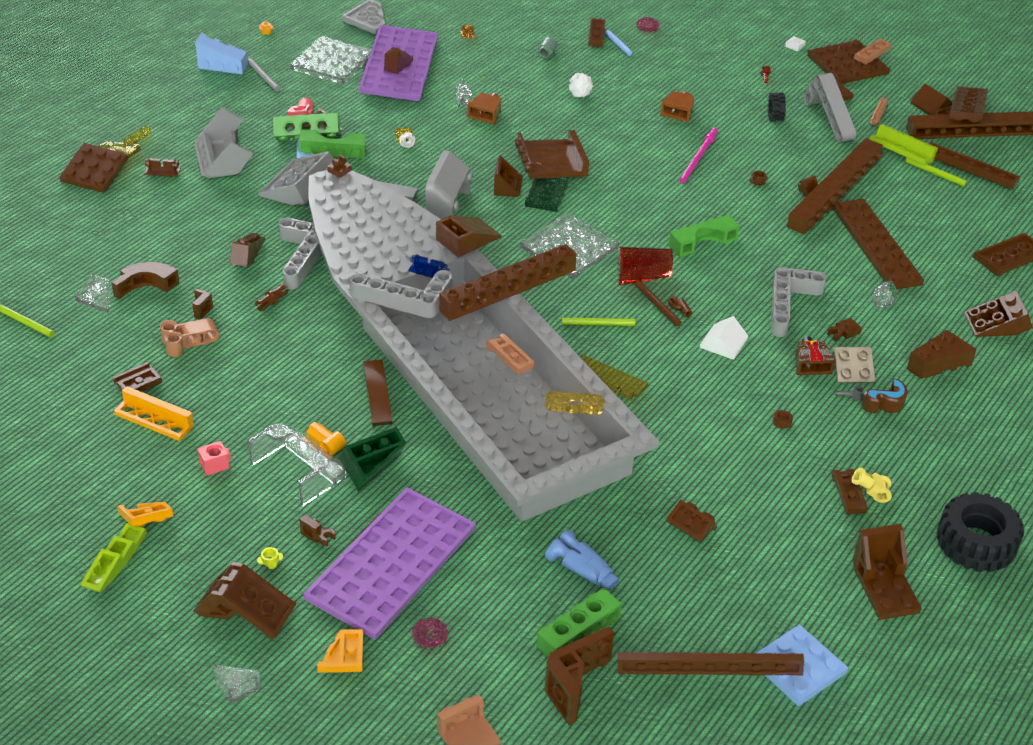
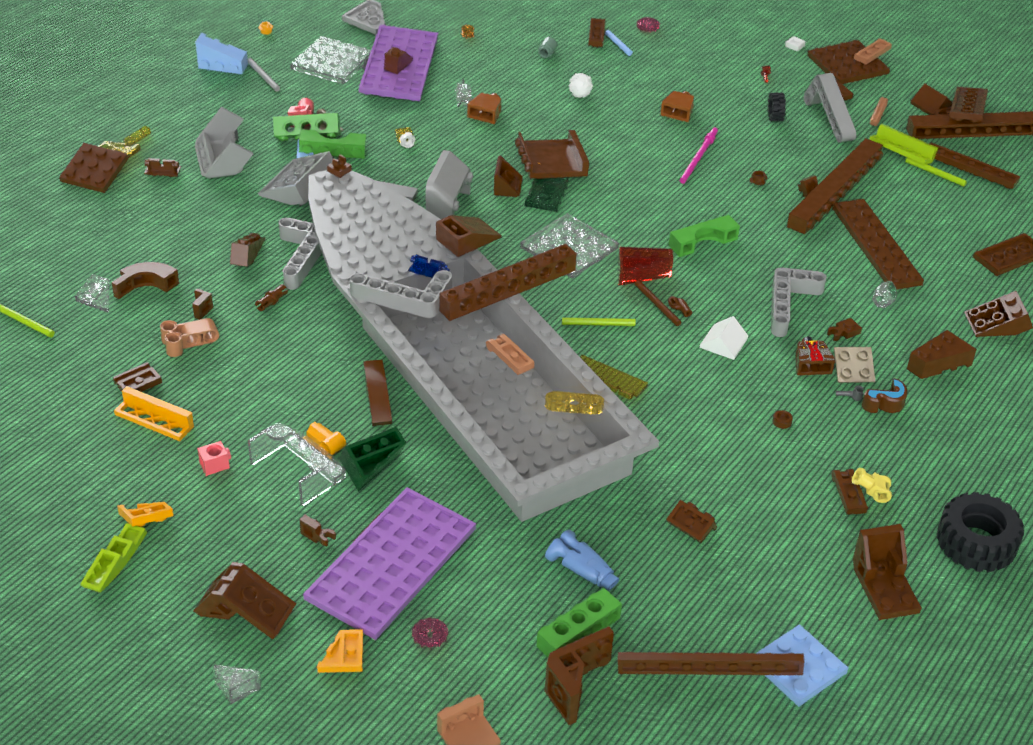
(270, 557): neon yellow plate -> none

